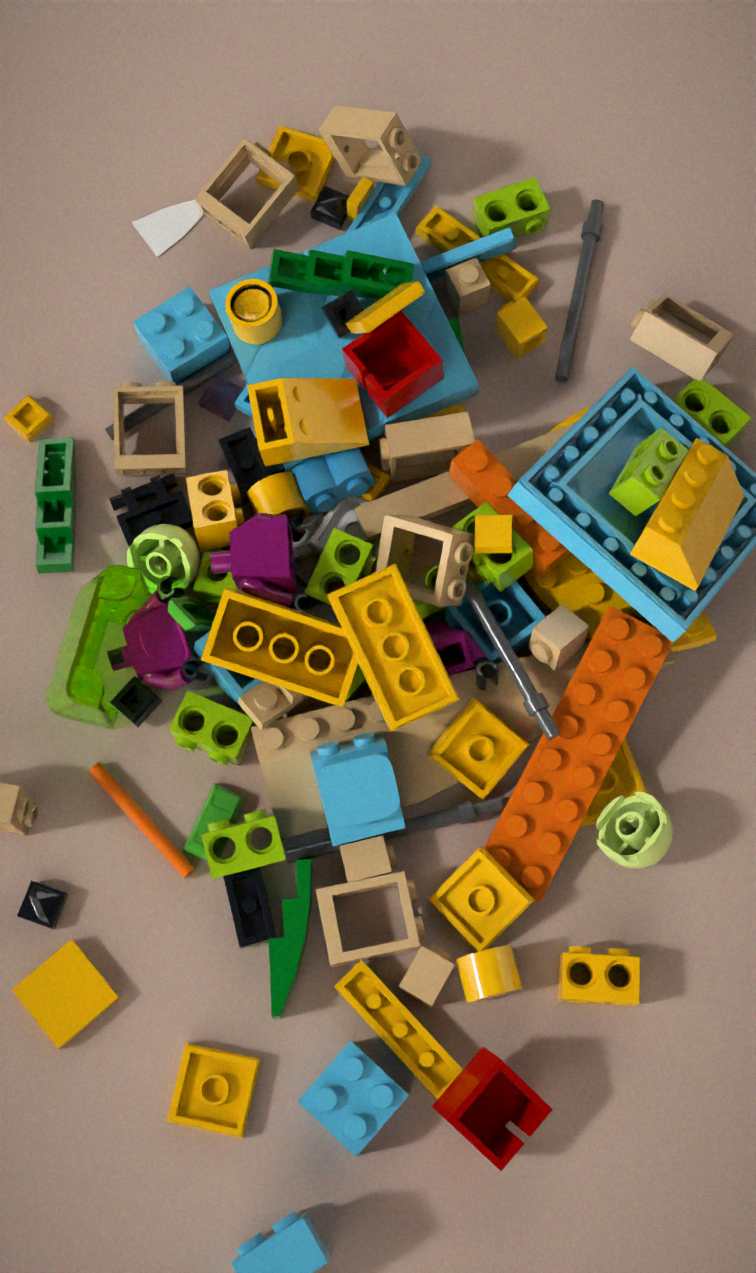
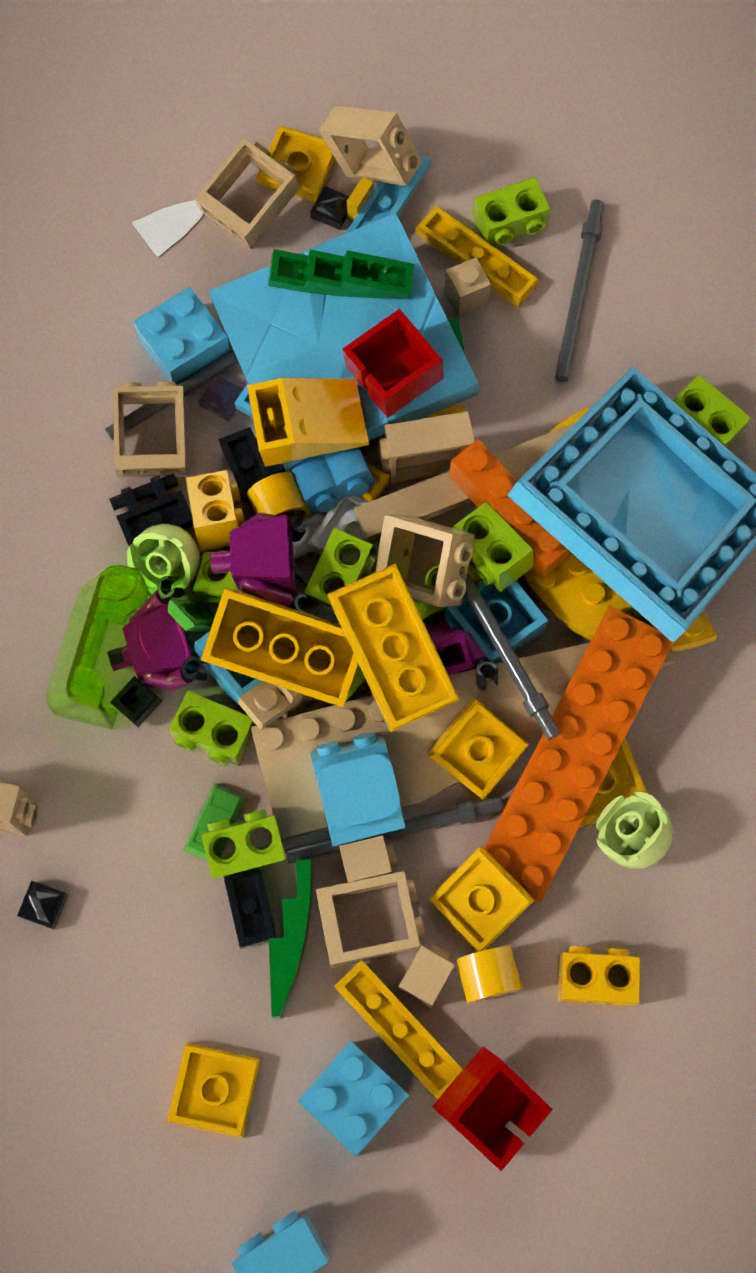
(29, 418): yellow tile -> none
(55, 505): green slope -> none
(65, 994): yellow tile -> none
(142, 820): orange piece -> none
(254, 311): yellow piece -> none
(341, 311): black tile -> none
(385, 308): yellow tile -> none
(482, 249): medium azure tile -> none
(493, 534): yellow tile -> none
(520, 327): yellow brick -> none
(558, 637): tan brick -> none
(648, 472): lime brick -> none
(680, 336): tan window -> none
(691, 516): yellow slope -> none

